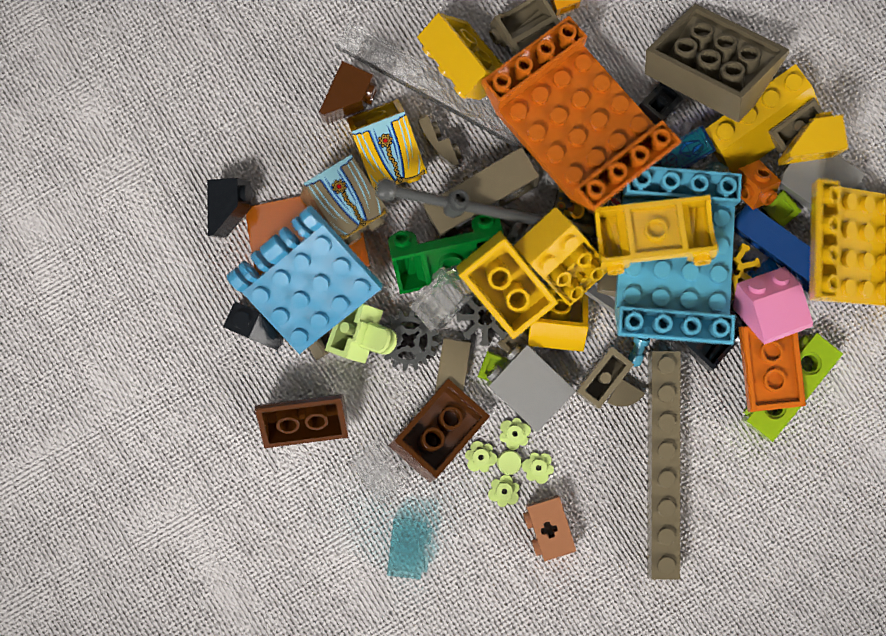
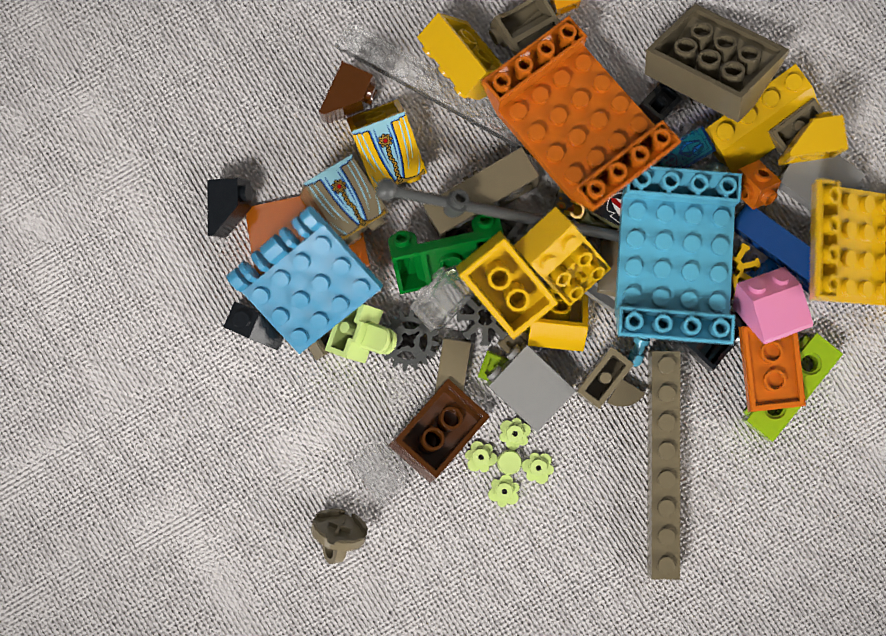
(302, 421): reddish brown slope -> none
(338, 533): none -> dark tan tile
(407, 548): clear light blue brick -> none
(444, 149): dark tan slope -> none
(561, 540): nougat brick -> none
(655, 232): yellow piece -> none
(782, 209): lime tile -> none

